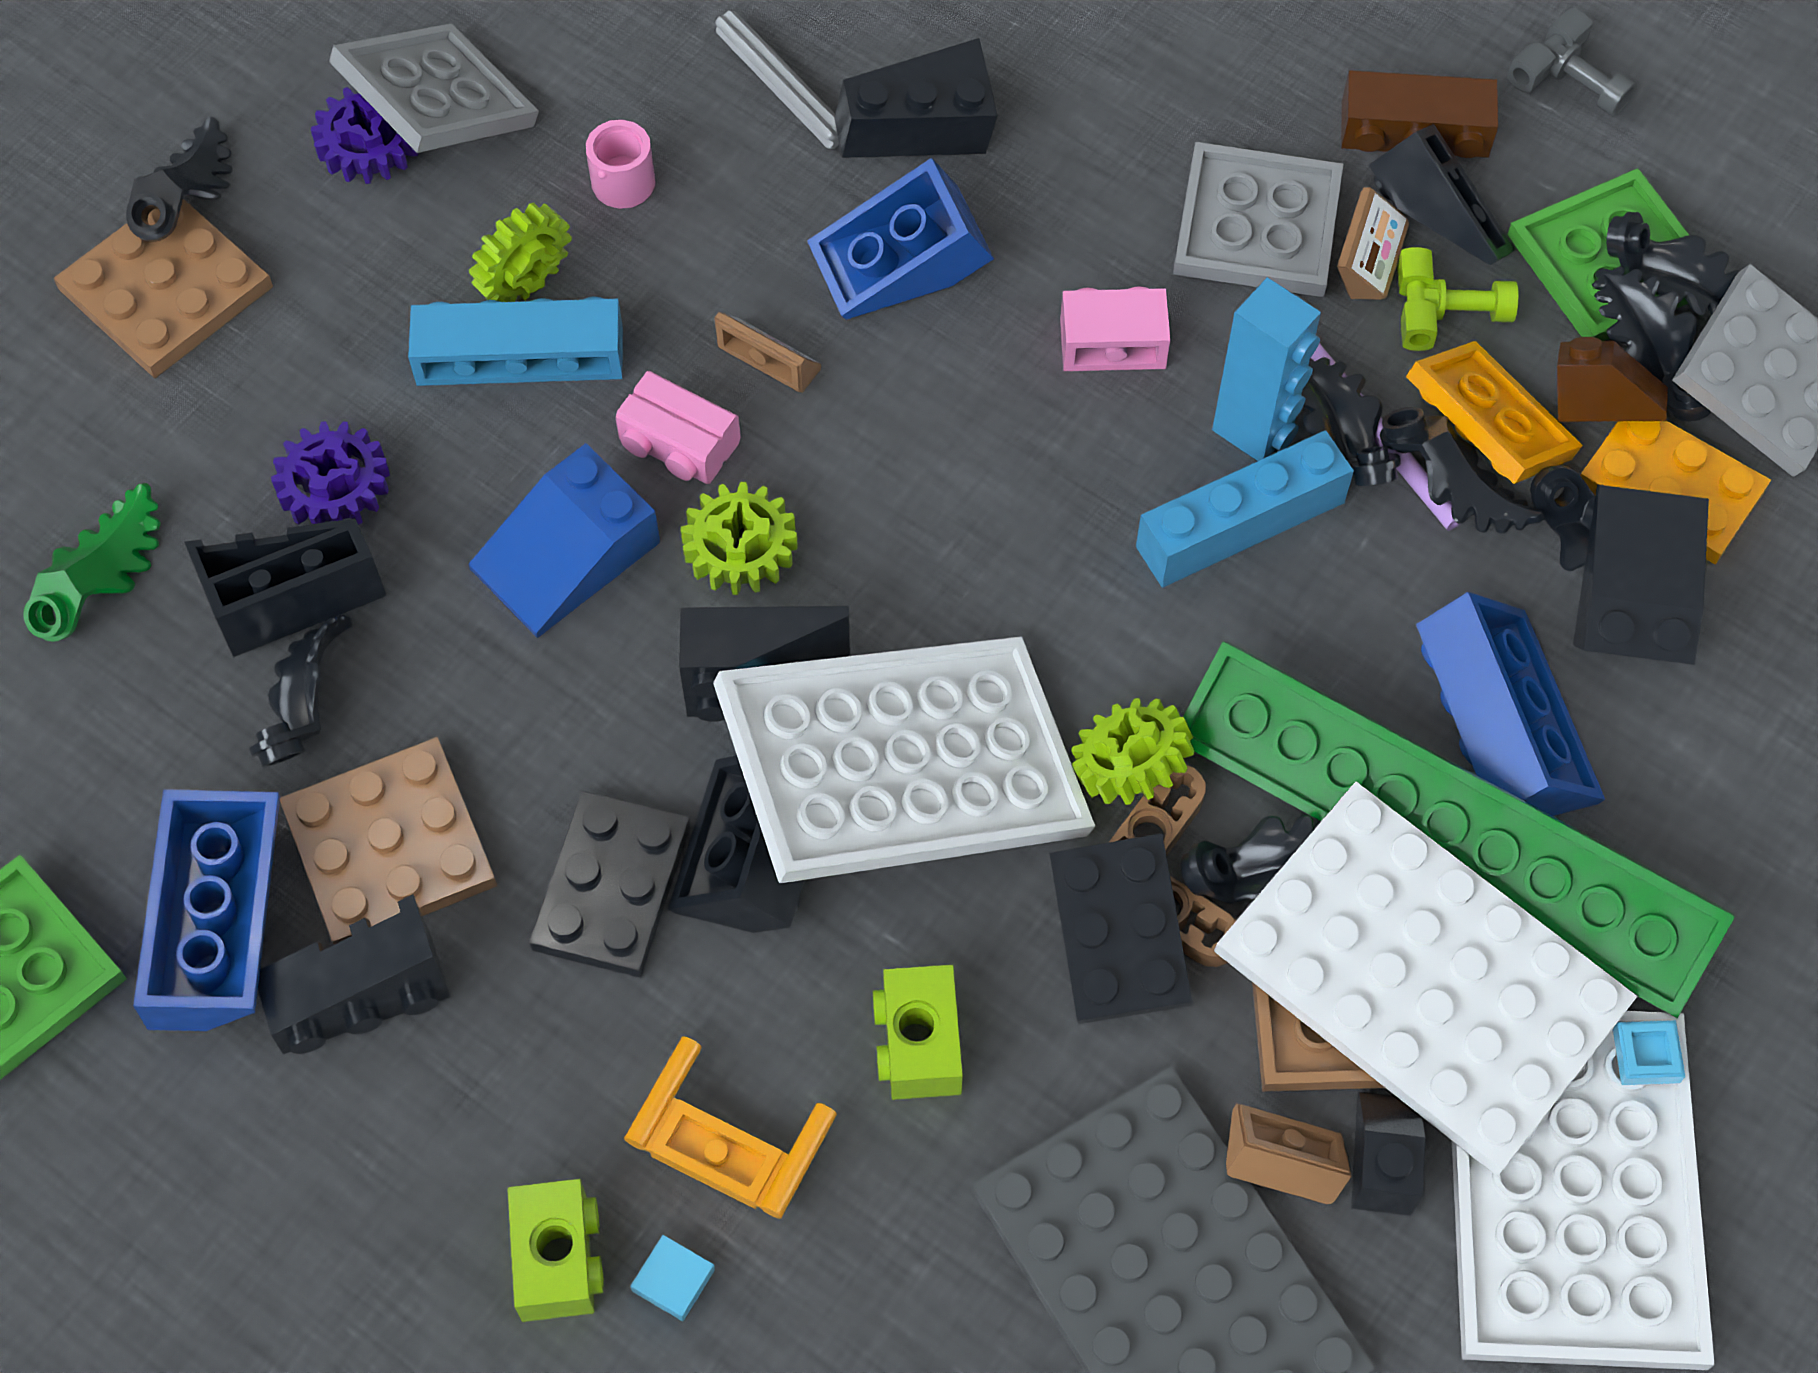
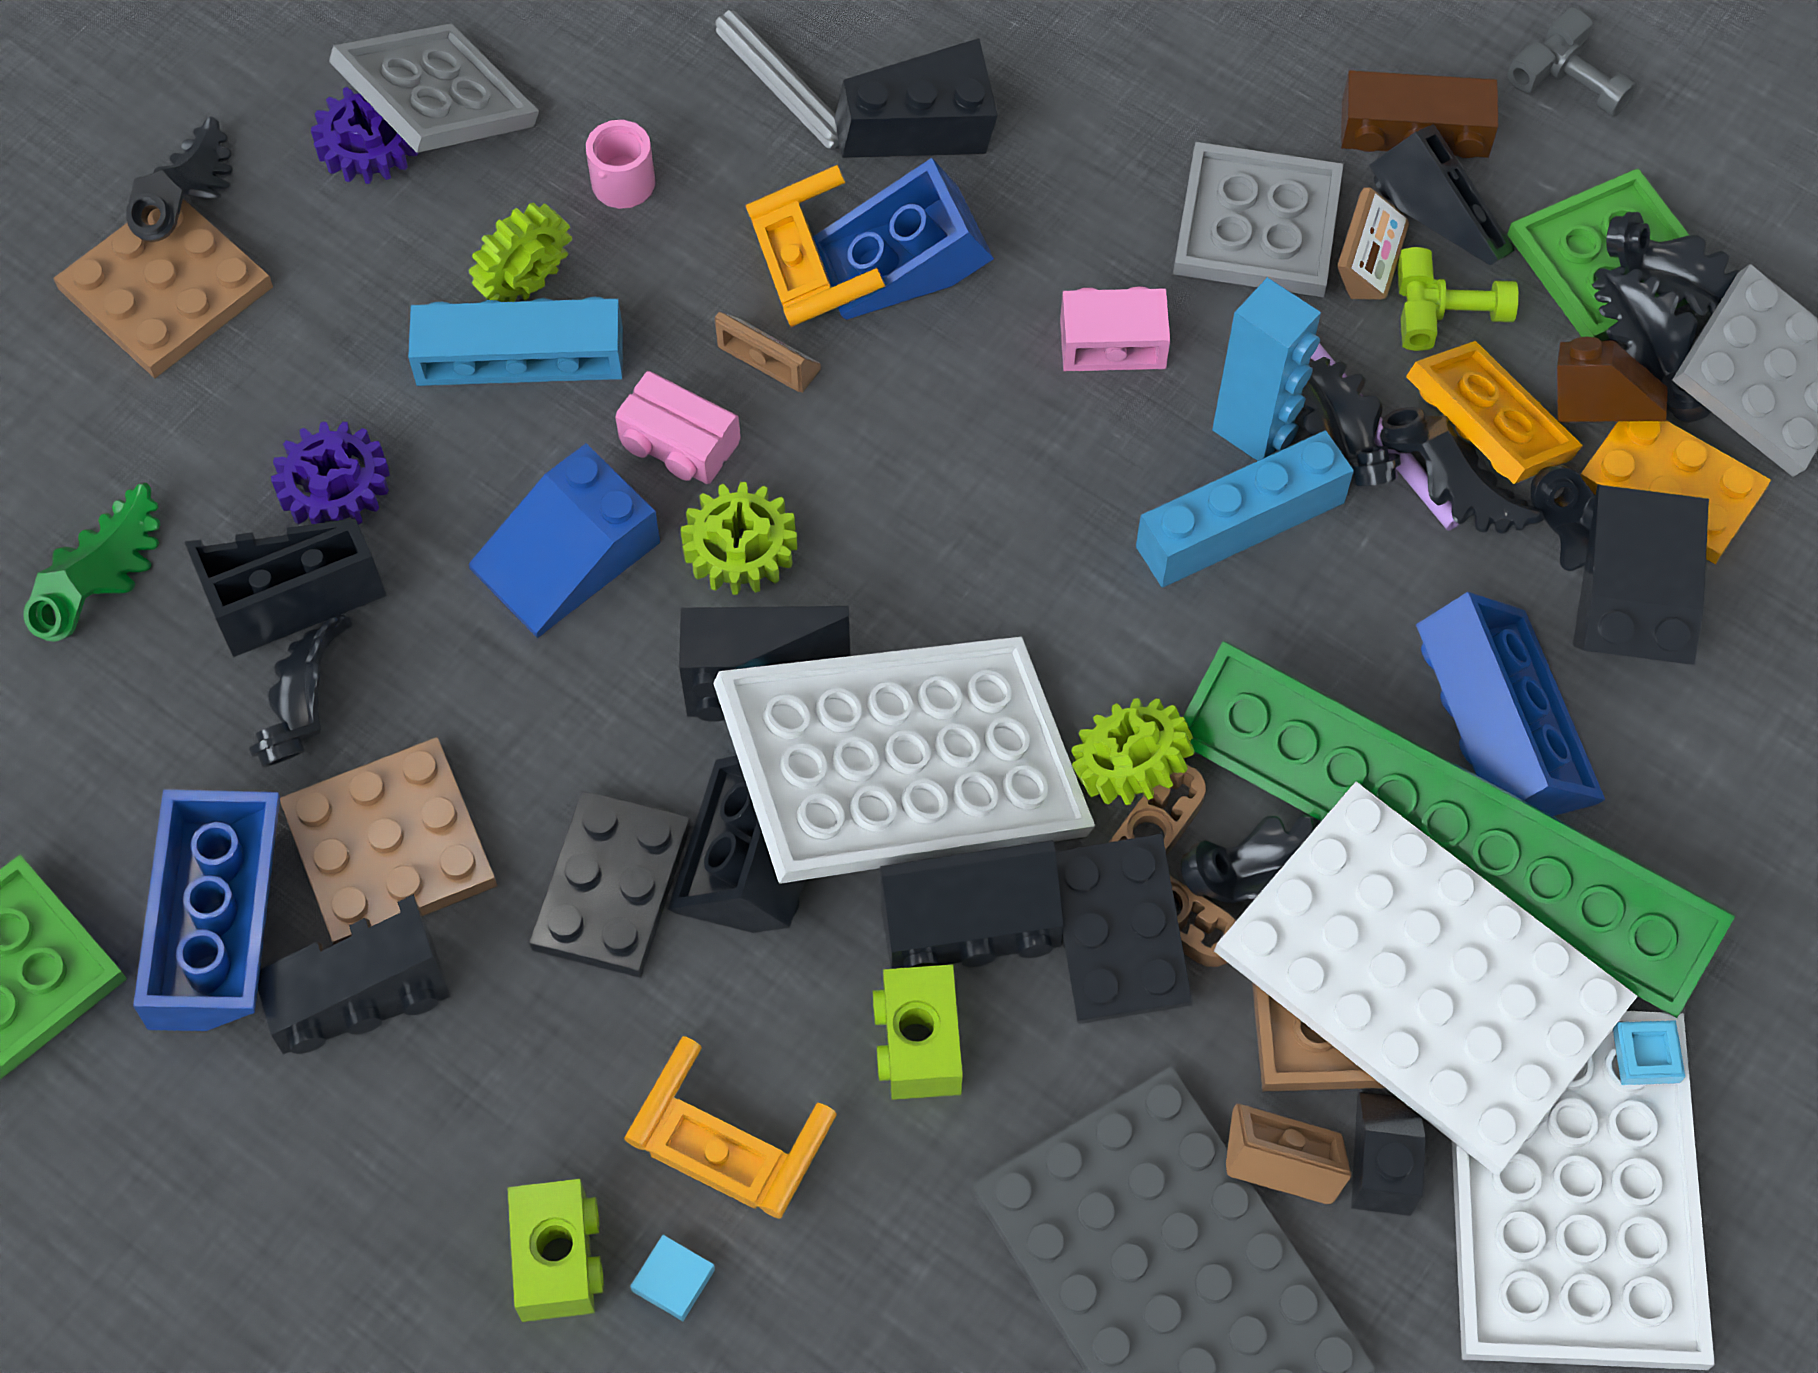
(794, 255): none -> light orange plate
(972, 906): none -> black slope

